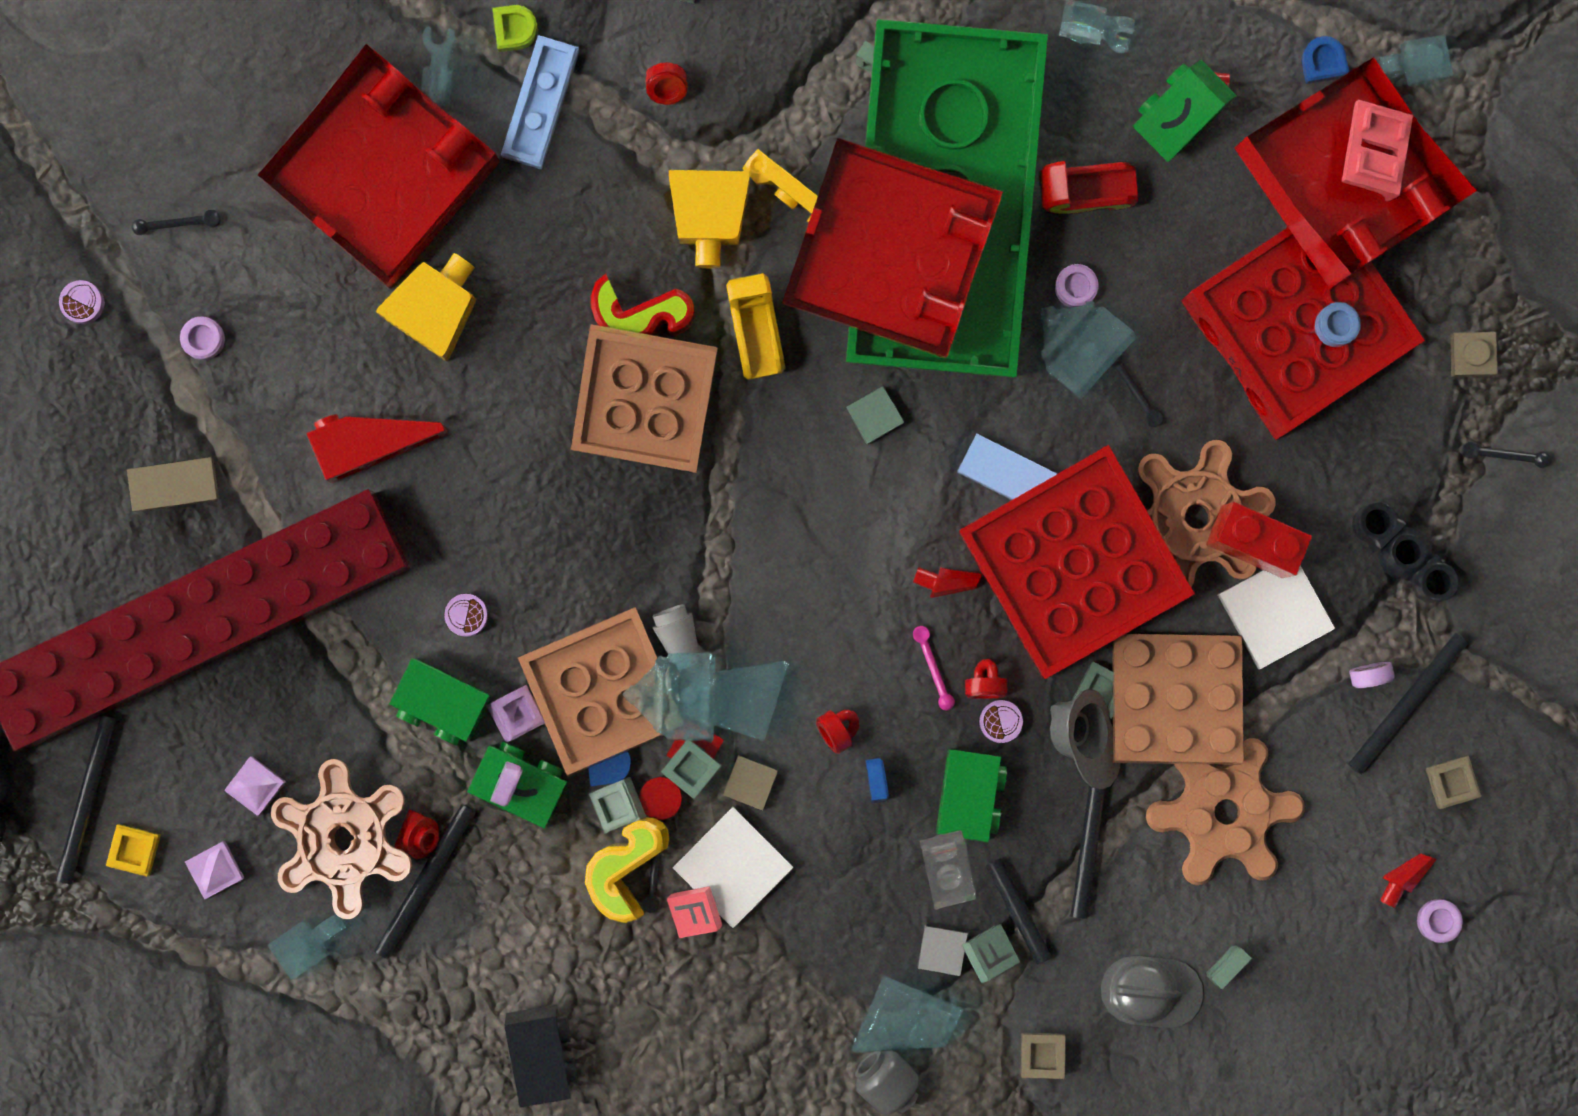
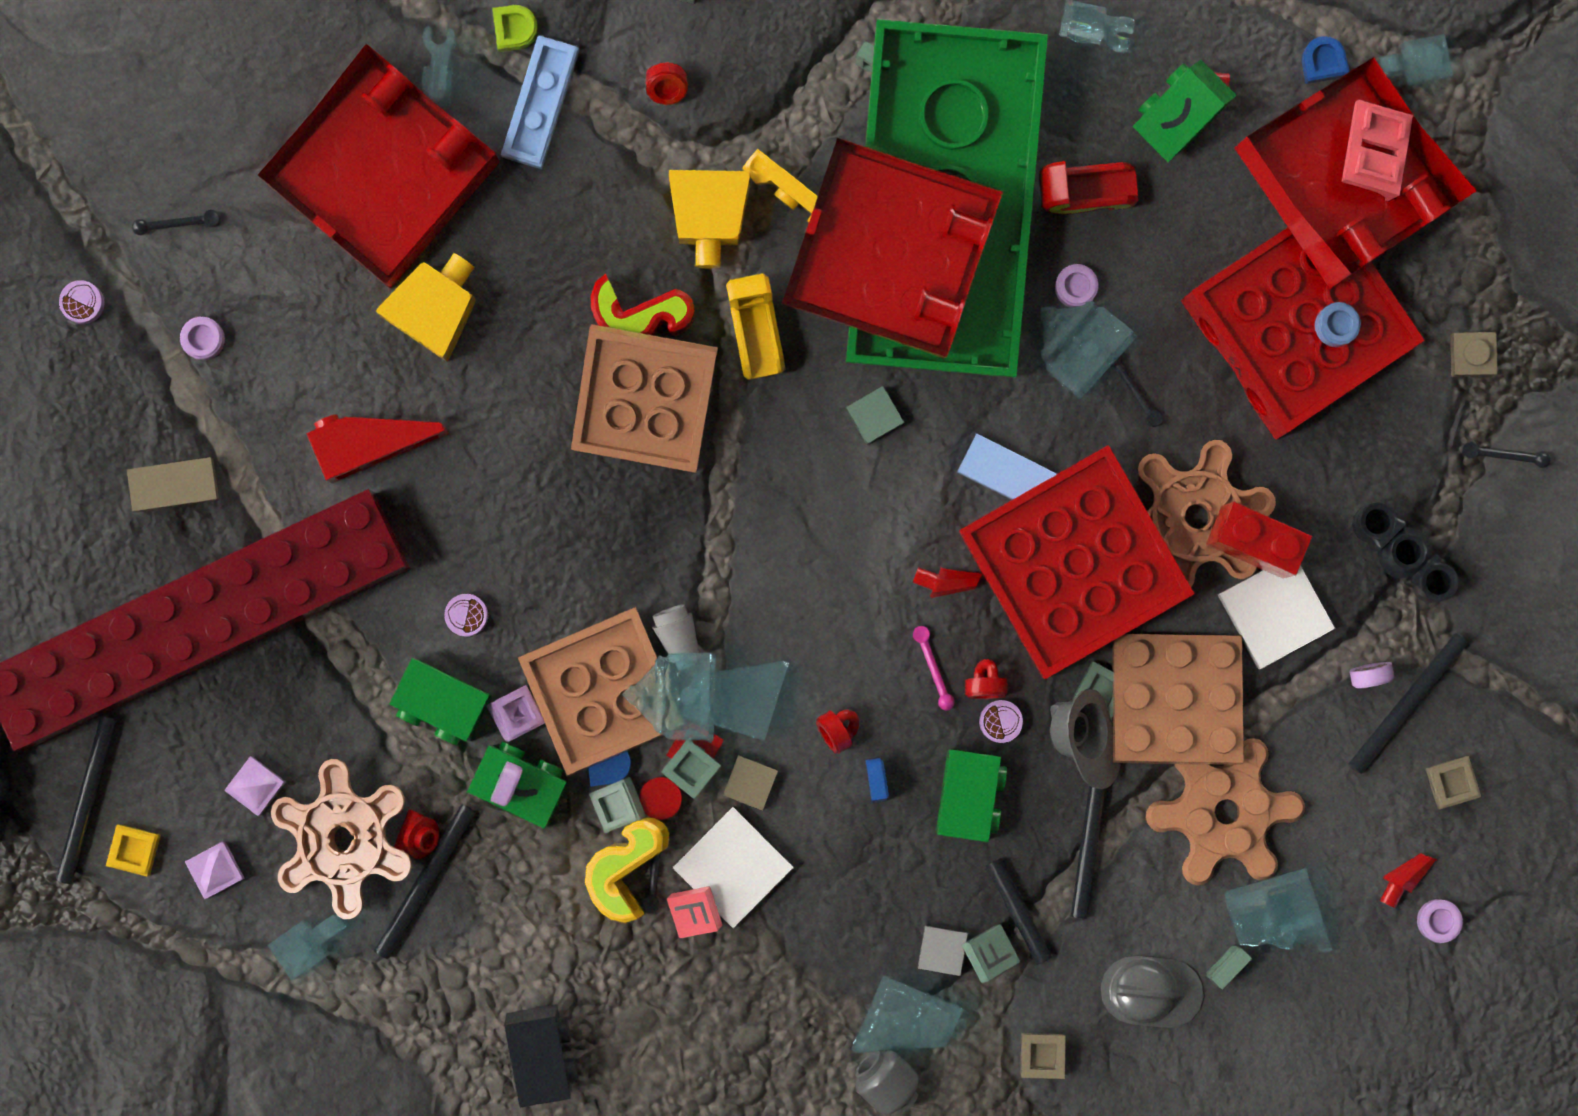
(948, 869): clear plate -> none
(1278, 912): none -> clear light blue slope

